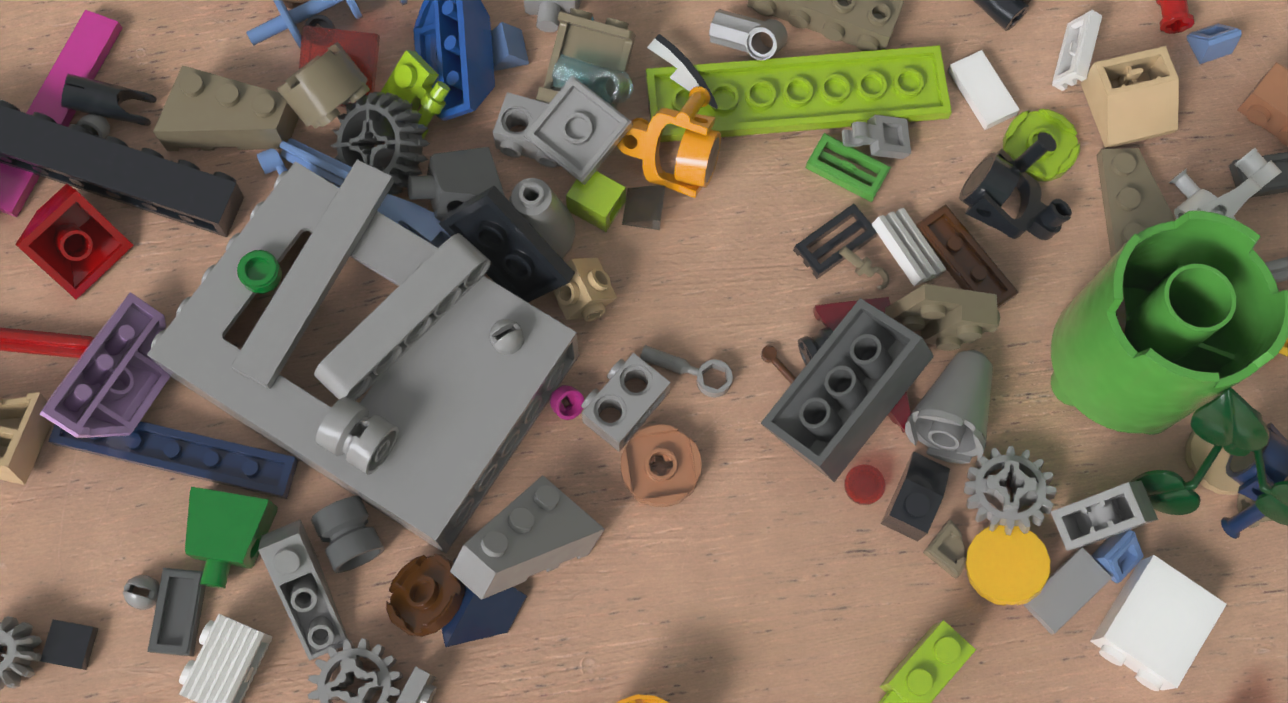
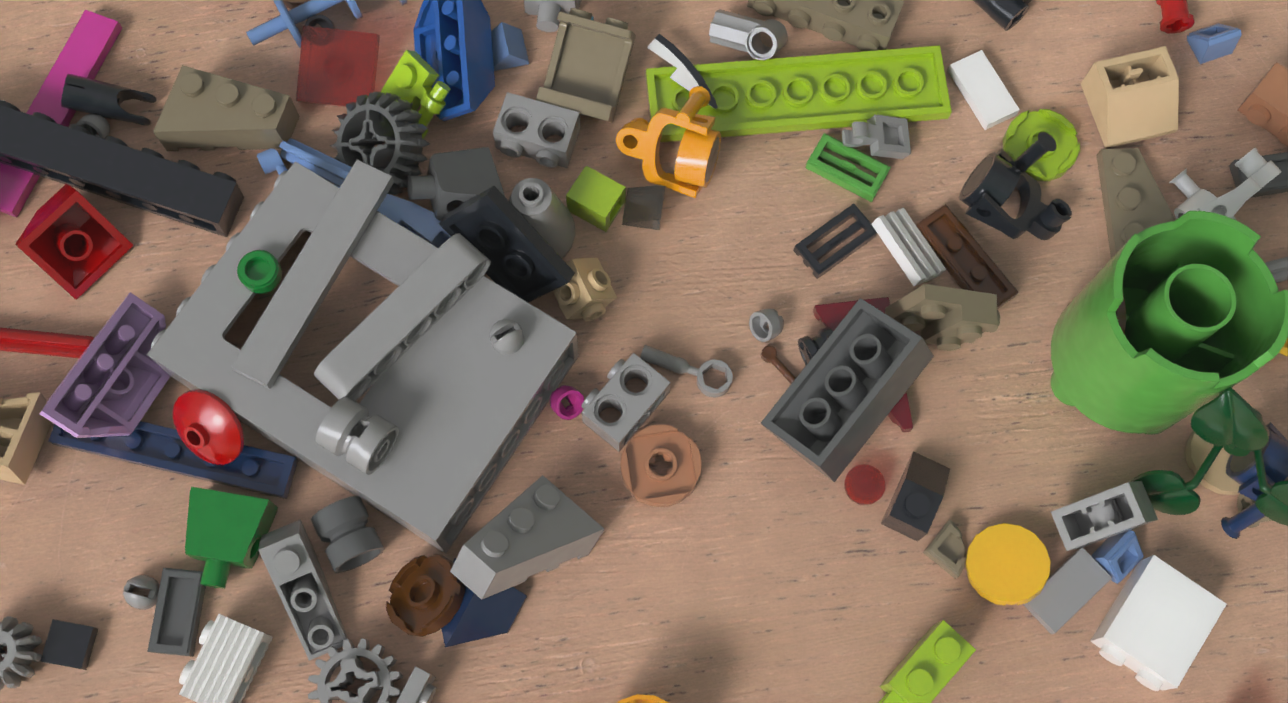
(208, 427): none -> red dish
(323, 86): dark tan brick -> none
(578, 130): light grey plate -> none
(593, 77): clear light blue piece -> none
(762, 318): none -> light grey hinge
(863, 266): dark tan hand -> none
(955, 410): light grey cone -> none
(1025, 488): light grey gear -> none
(1077, 50): white tile -> none

